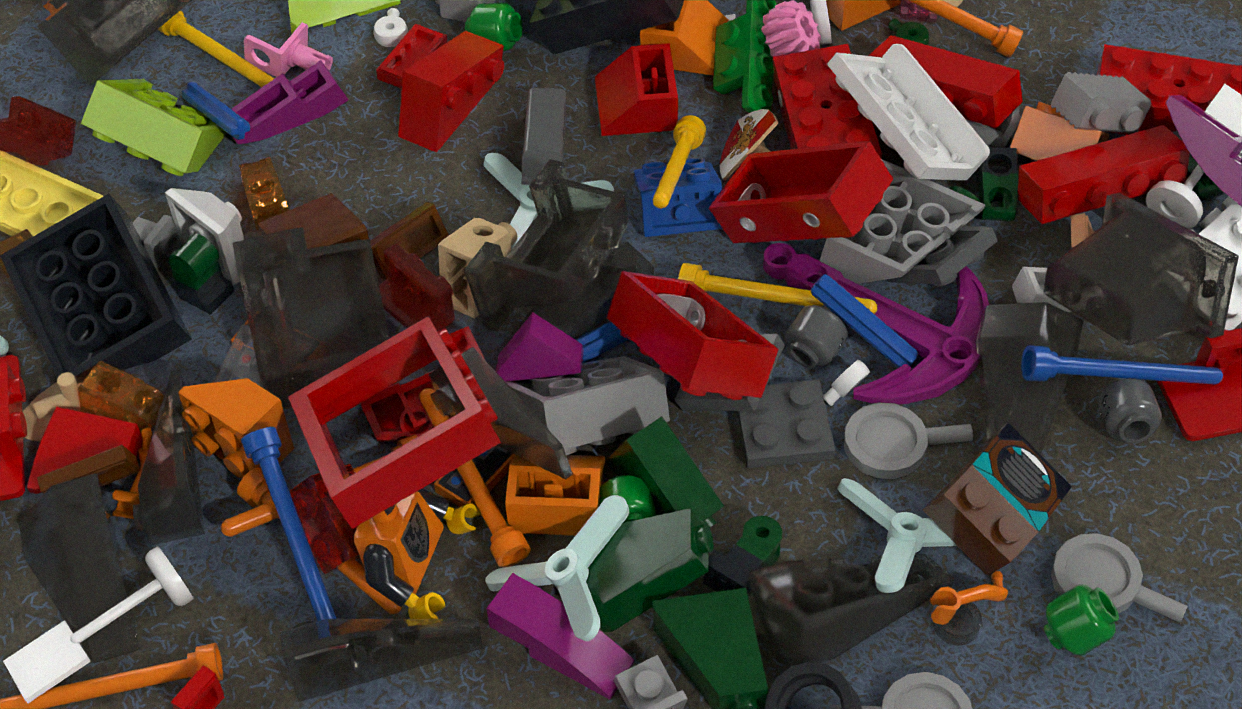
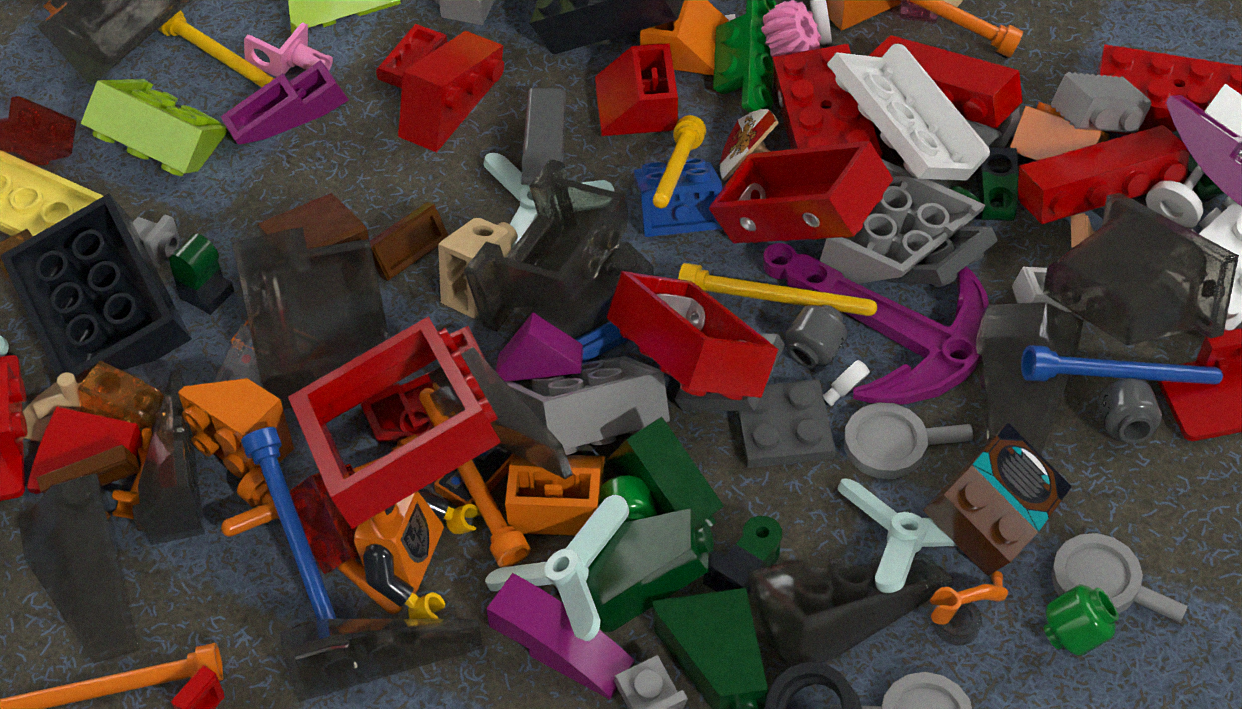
(59, 650): white piece -> none
(211, 218): white slope -> none
(216, 110): blue axle -> none
(263, 190): clear orange leg -> none
(390, 29): white piece -> none
(414, 291): clear red bracket -> none
(496, 22): green head -> none
(863, 321): blue axle -> none
(910, 31): dark green piece -> none

